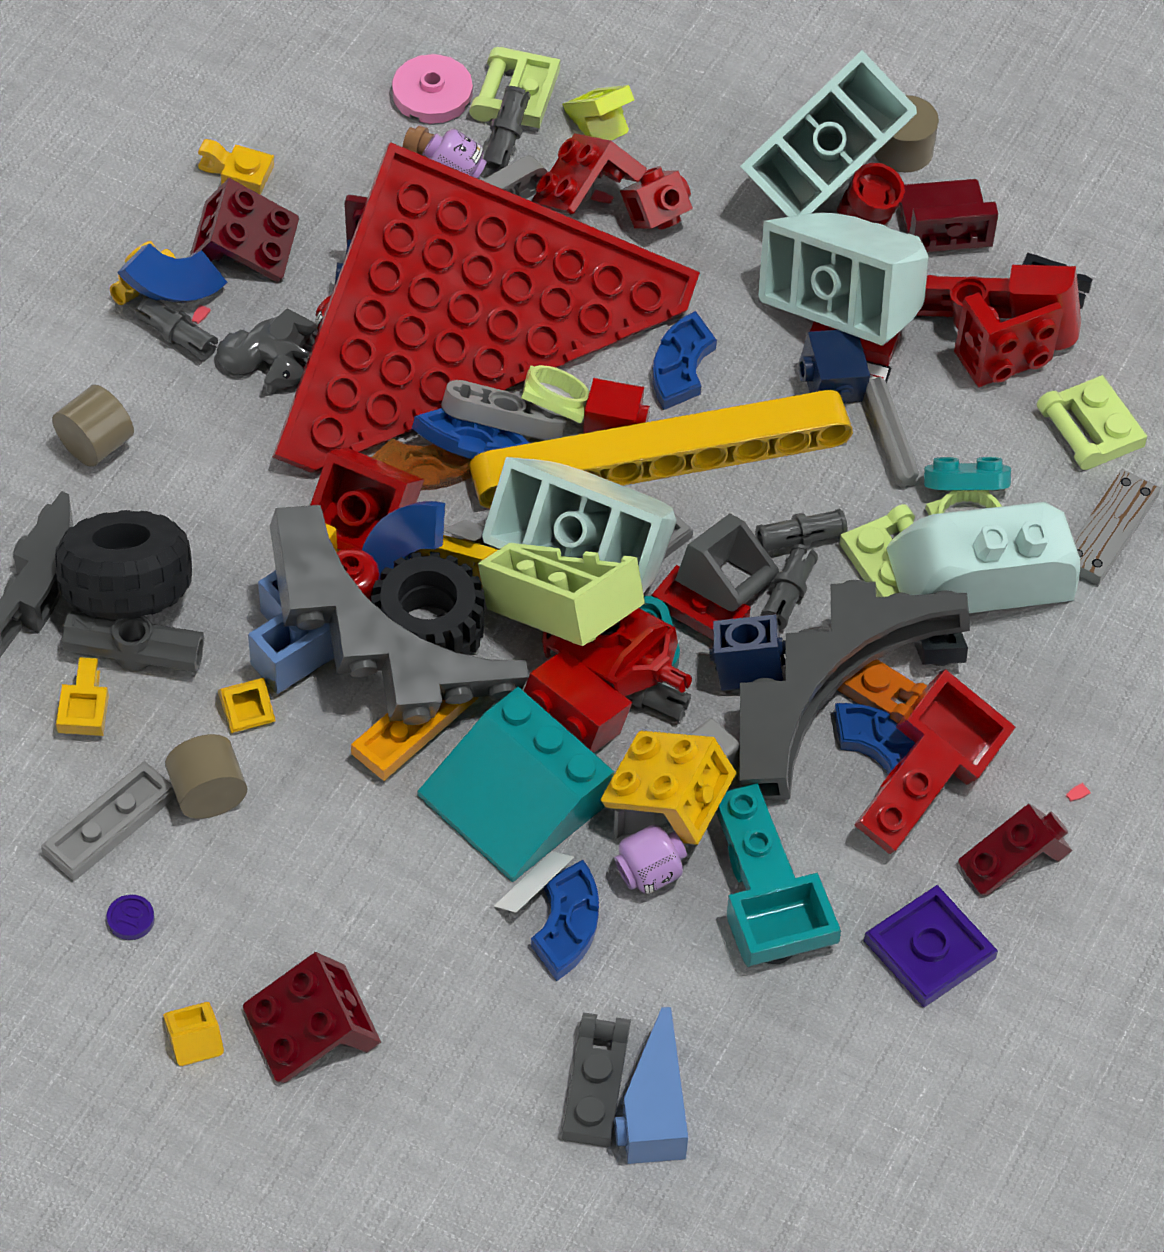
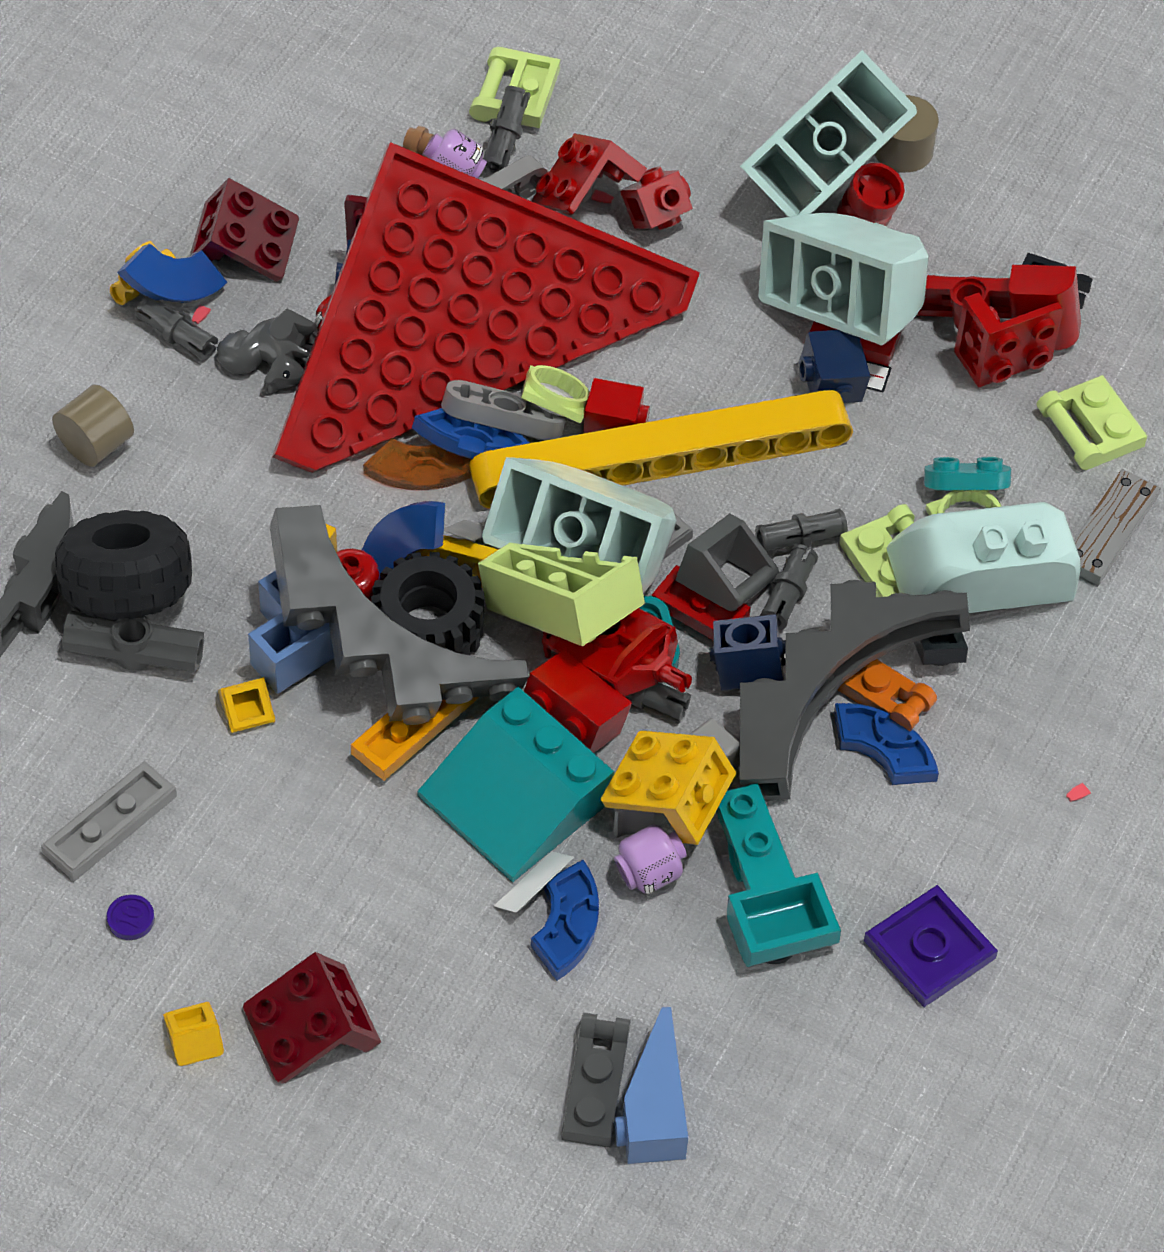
(83, 705): yellow plate -> none
(206, 776): dark tan piece -> none
(242, 165): yellow plate -> none
(359, 493): red slope -> none
(432, 88): bright pink plate -> none
(601, 111): neon yellow slope -> none
(678, 359): blue tile -> none
(891, 433): light grey axle -> none
(949, 215): dark red bracket -> none
(951, 736): red plate -> none
(1013, 847): dark red bracket -> none

